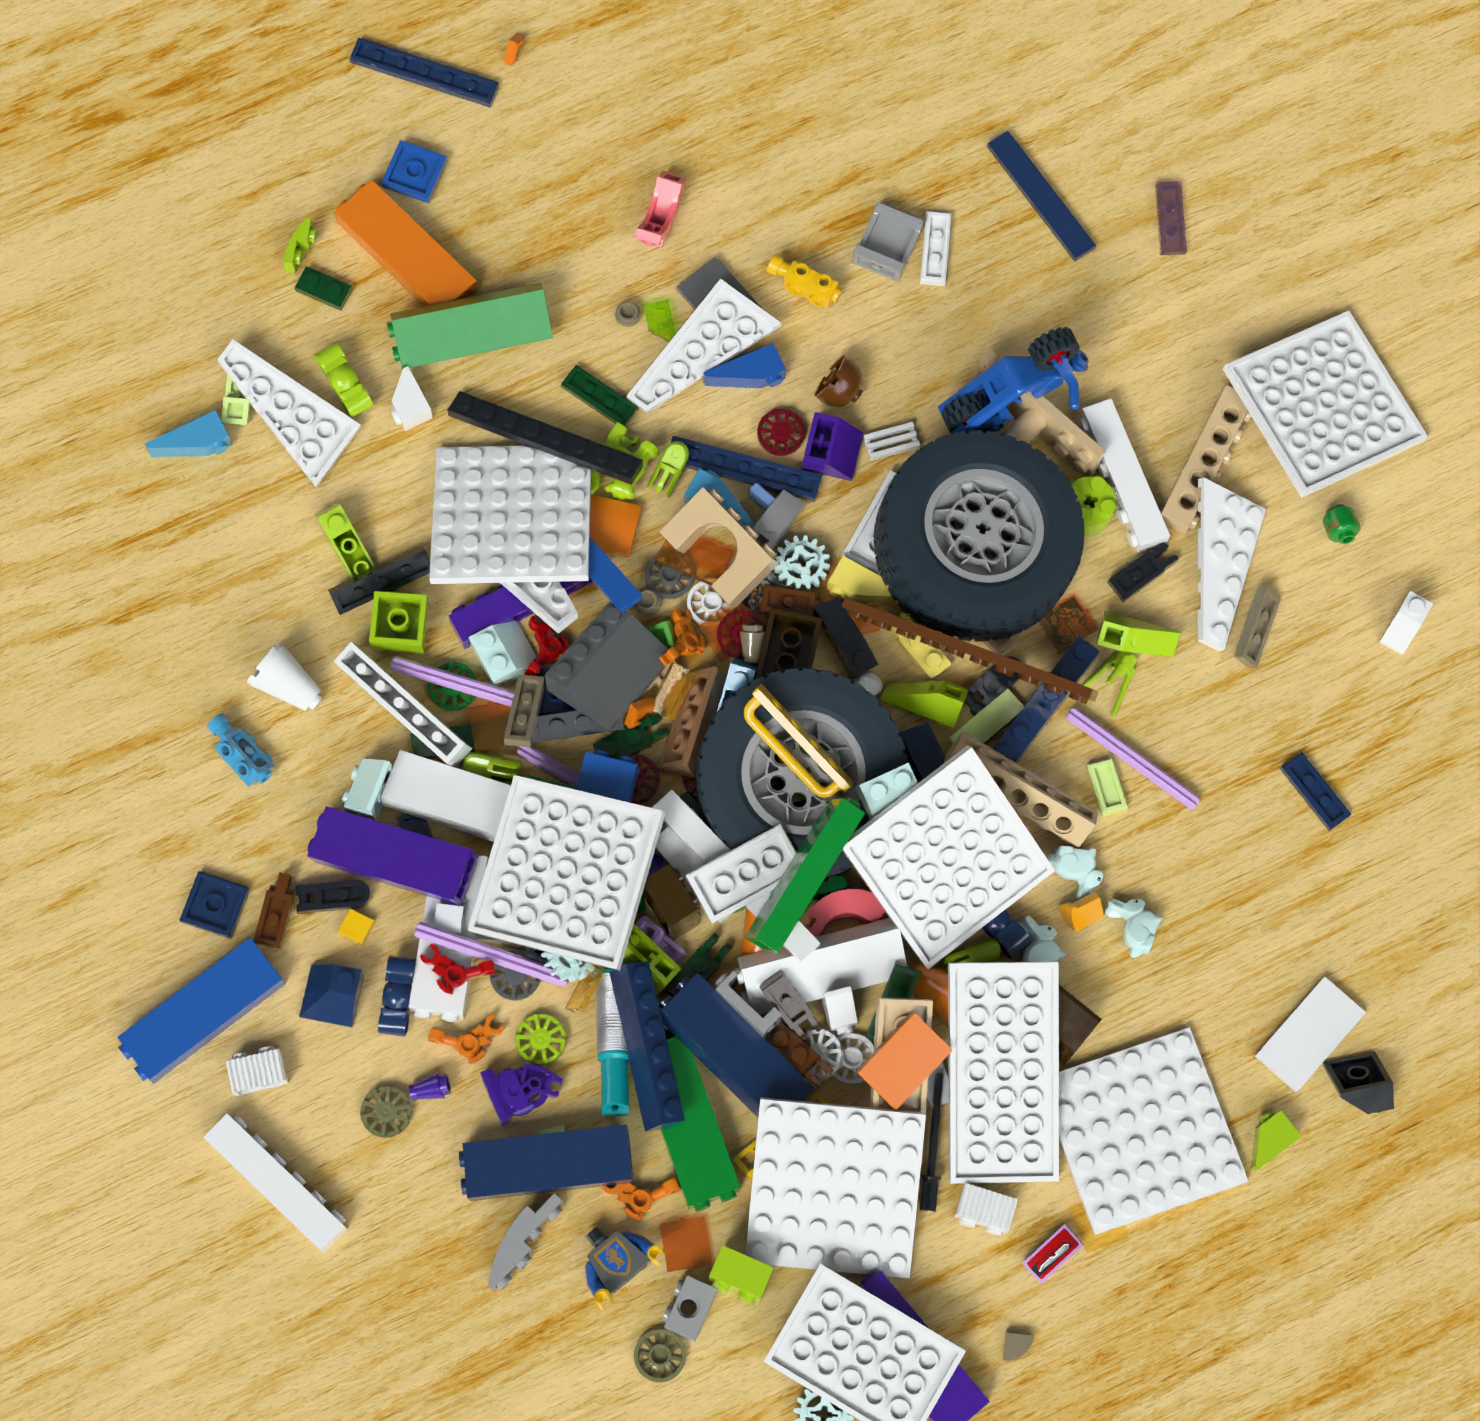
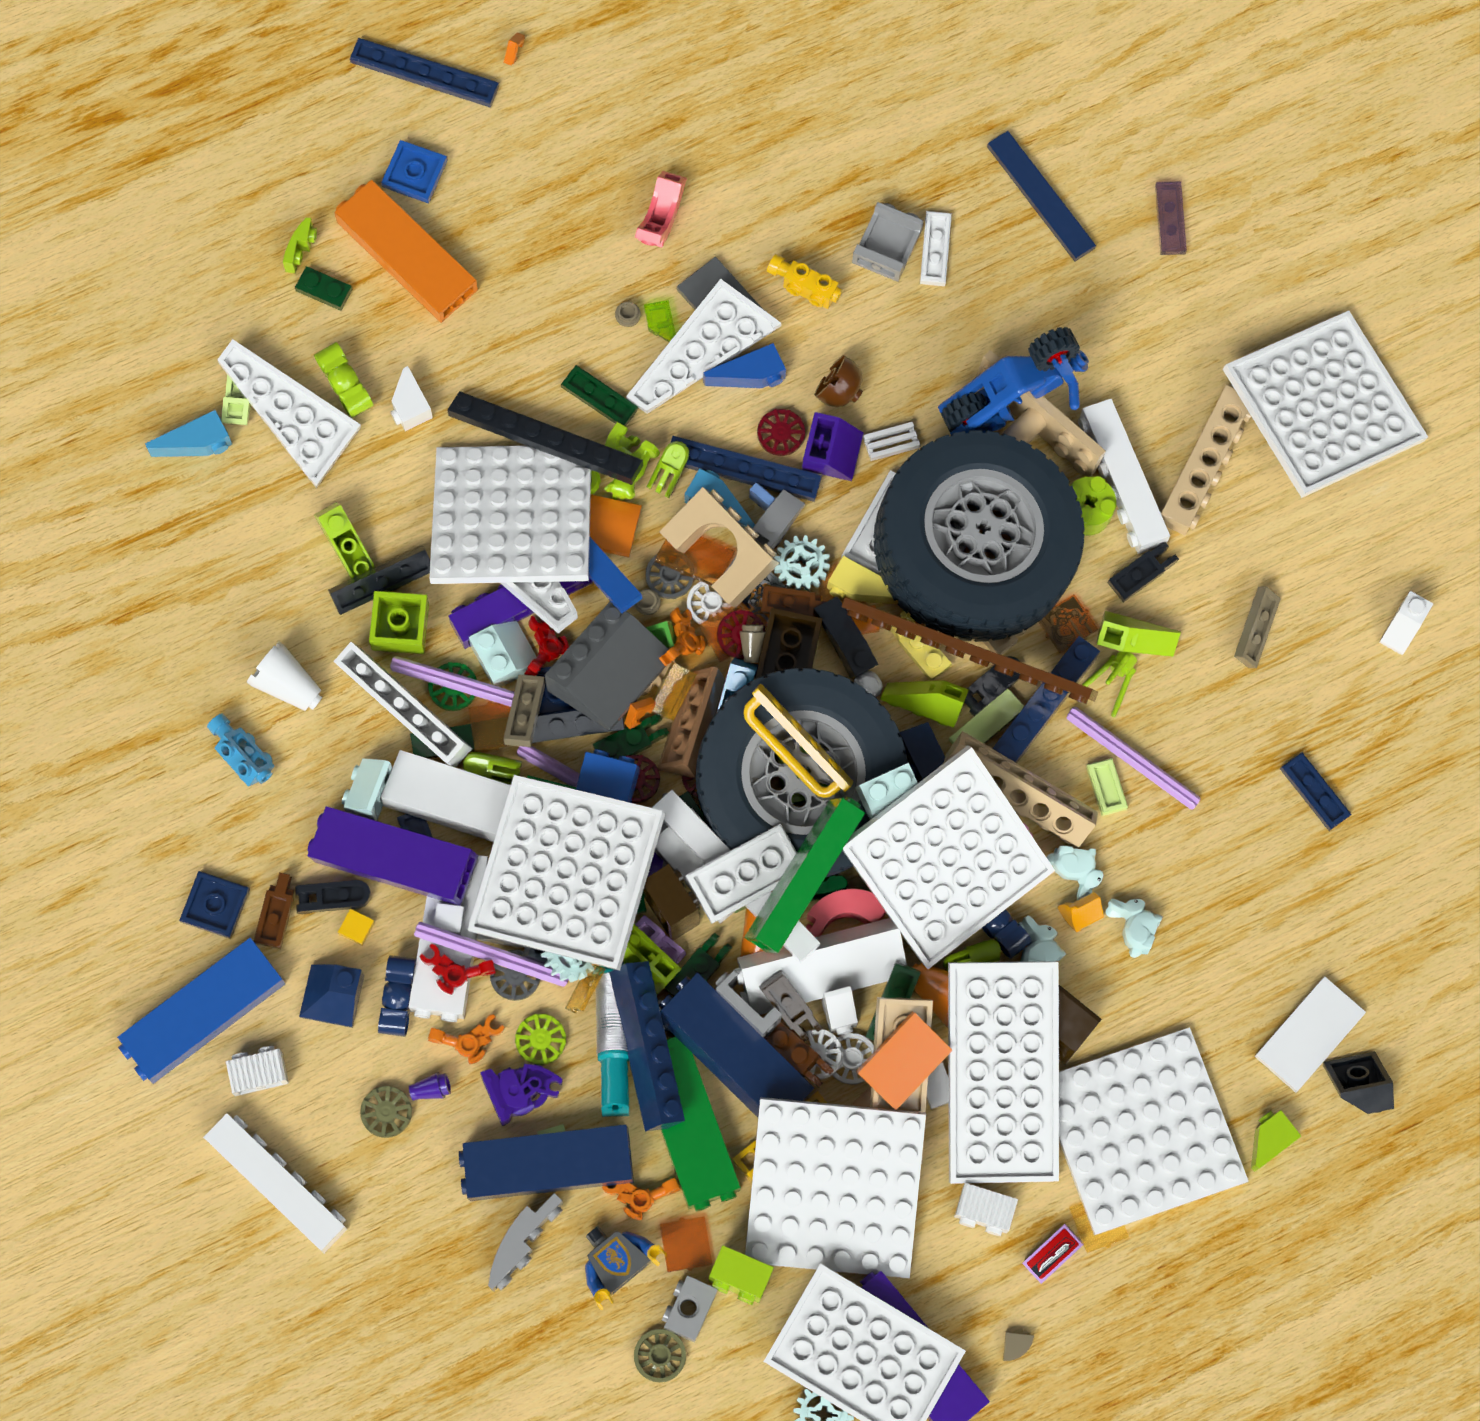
(470, 326): brick -> none
(930, 1181): black piece -> none
(1224, 555): white wing -> none
(1341, 524): green head -> none

